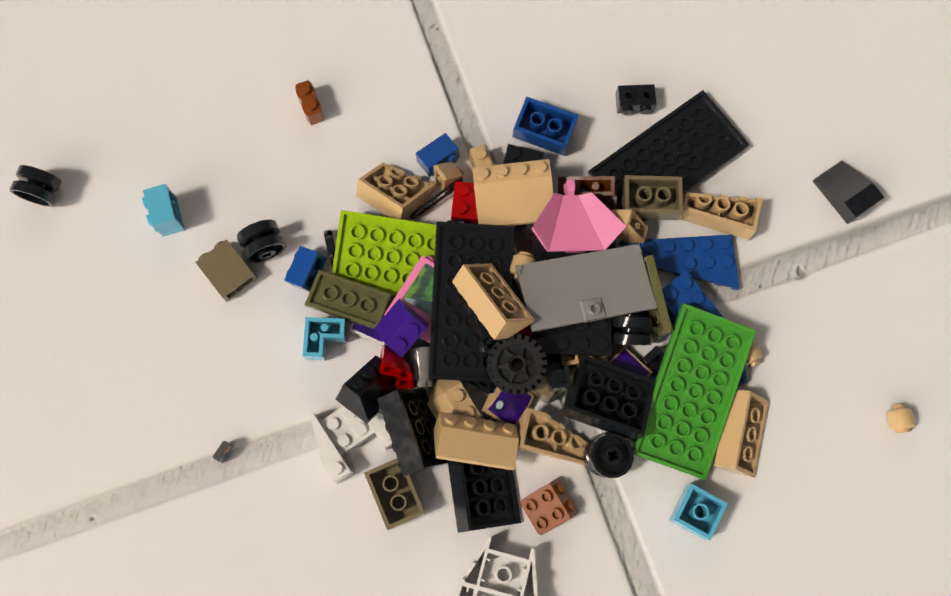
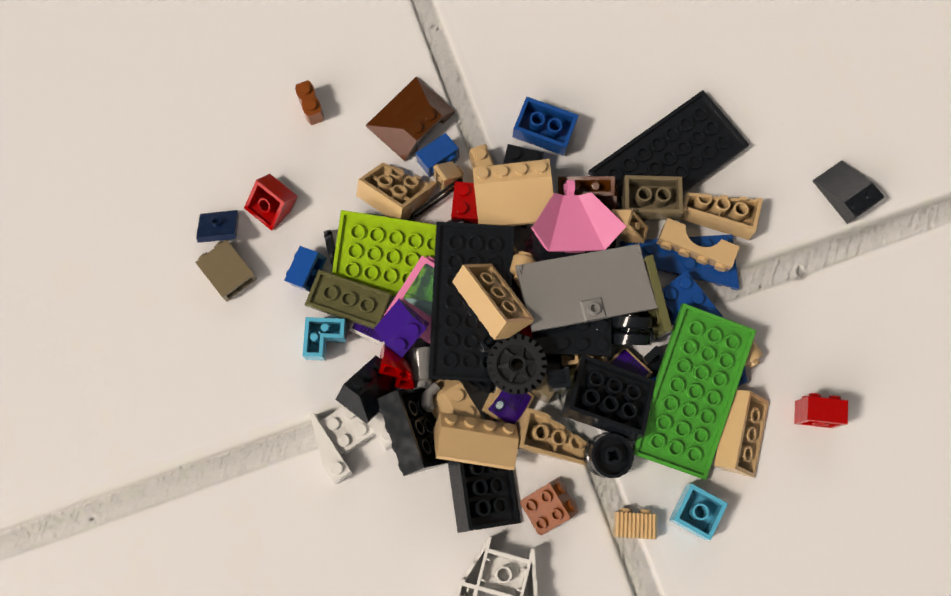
(35, 185): black wheel -> none
(163, 210): medium azure brick -> none
(217, 226): none -> dark blue plate
(223, 451): dark grey tile -> none
(261, 241): black wheel -> none
(270, 201): none -> red slope
(394, 494): dark tan brick -> none
(409, 118): none -> reddish brown slope
(427, 397): none -> light grey arm
(635, 99): black brick -> none
(635, 525): none -> tan brick
(675, 238): none -> tan arch
(821, 411): none -> red brick
(900, 418): tan head -> none

